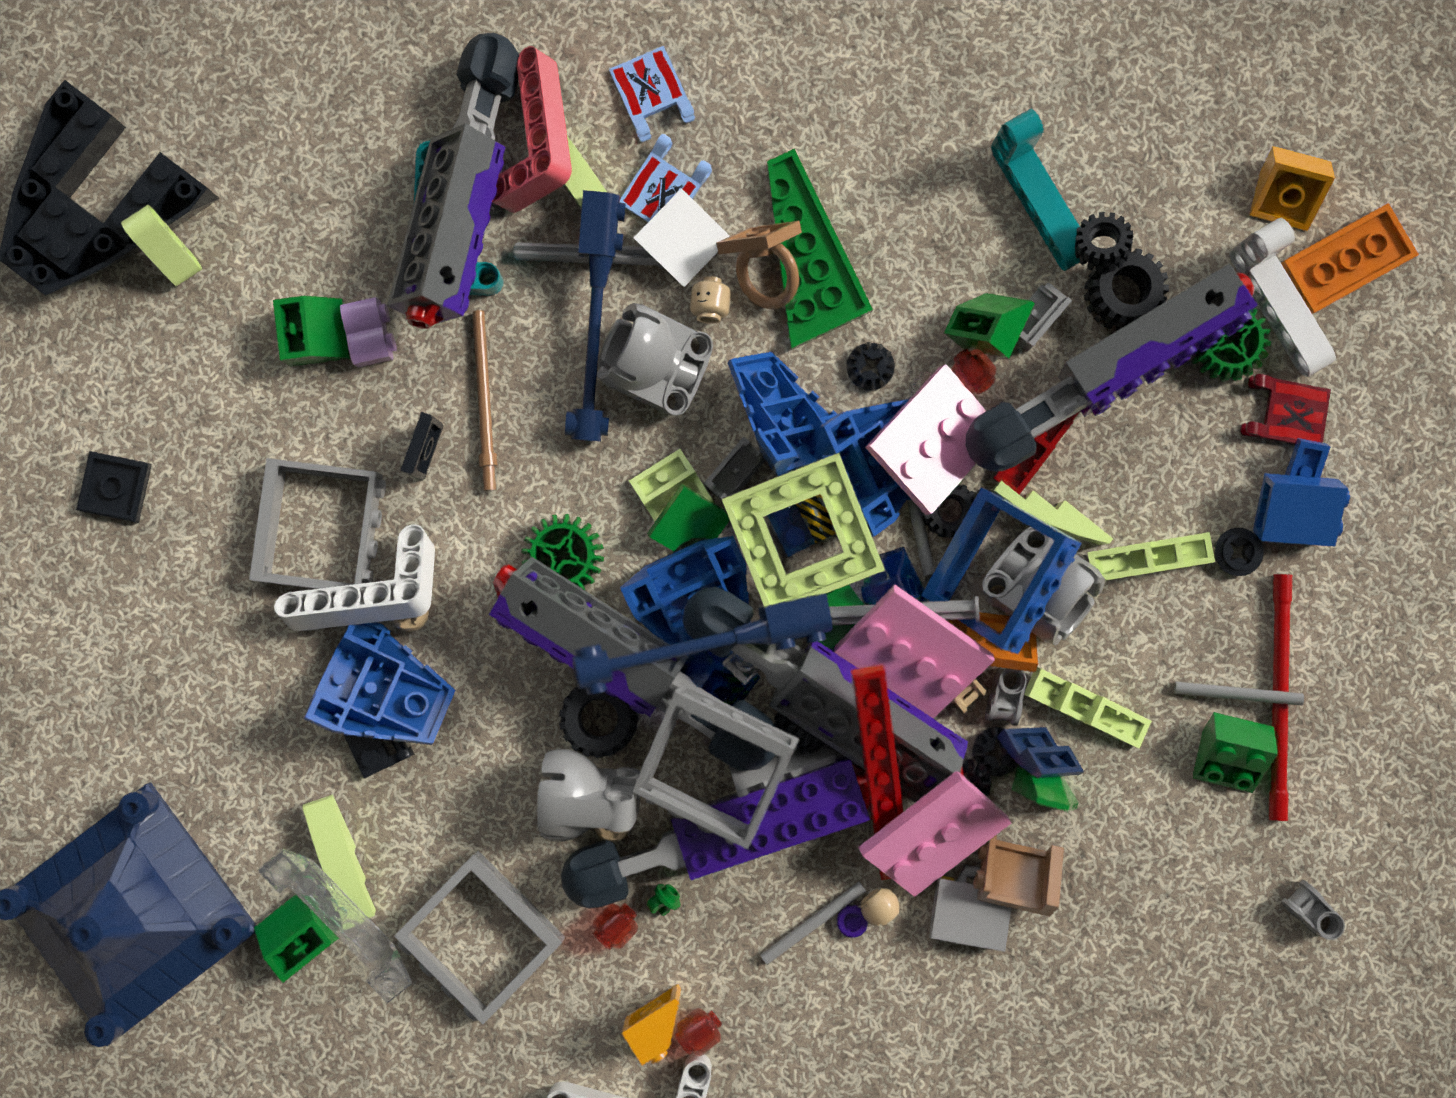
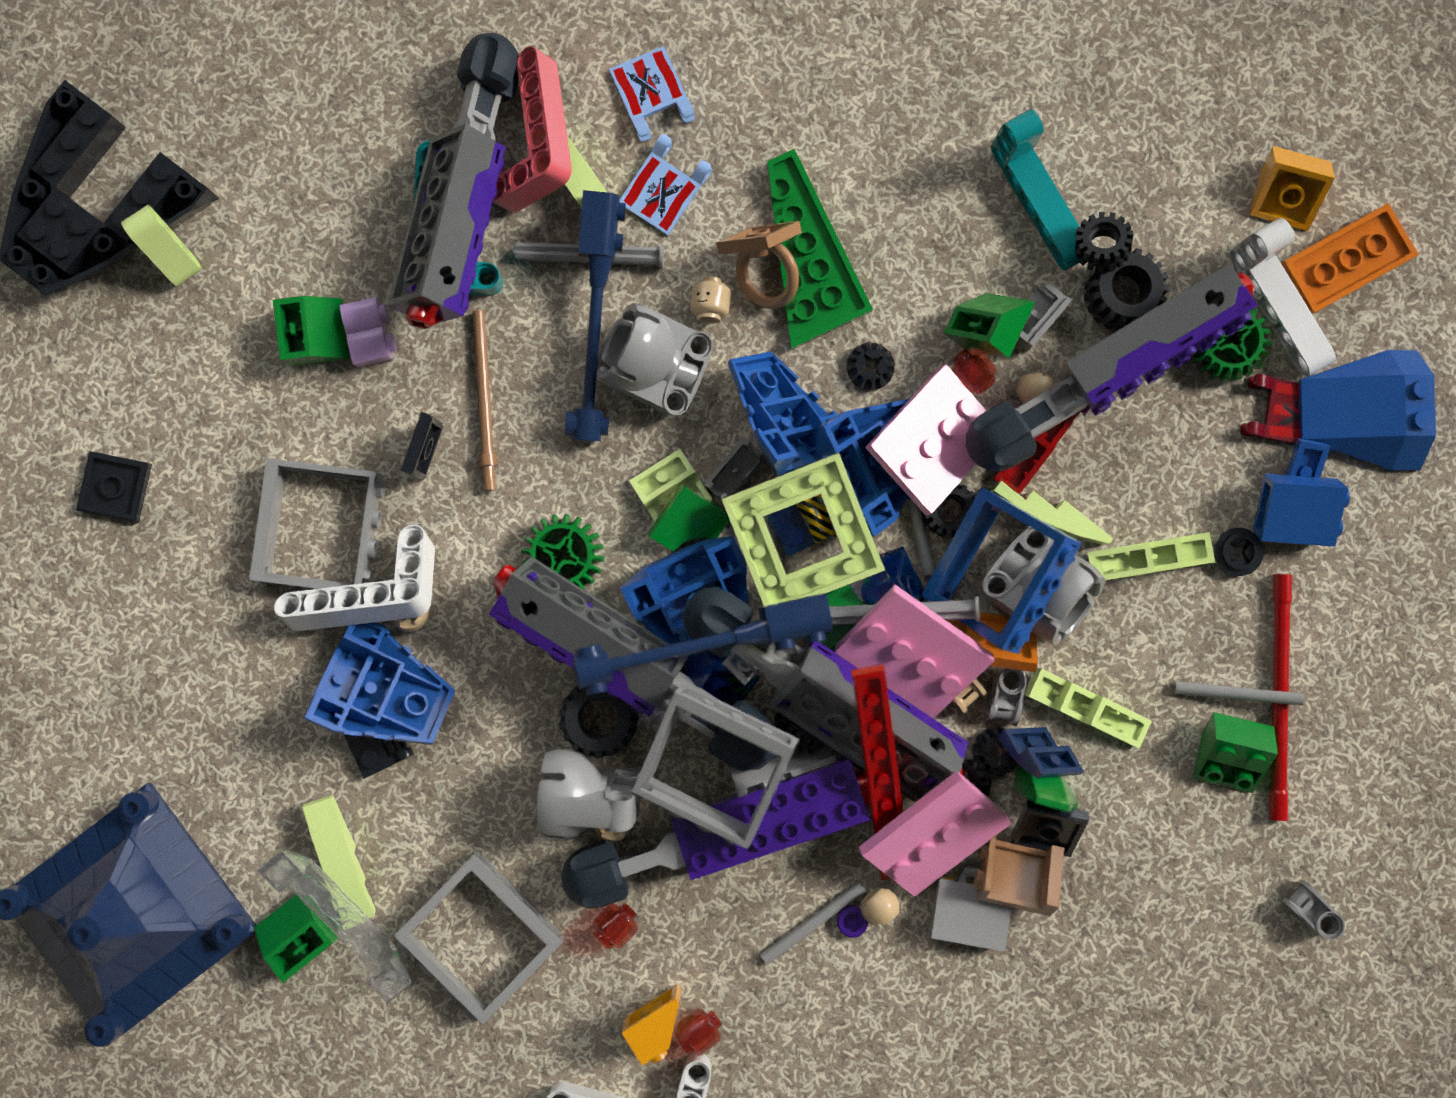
(665, 899): green plate -> none
(681, 237): white sticker -> none
(1032, 386): none -> tan piece
(1047, 826): none -> black tile
(1373, 409): none -> blue wedge

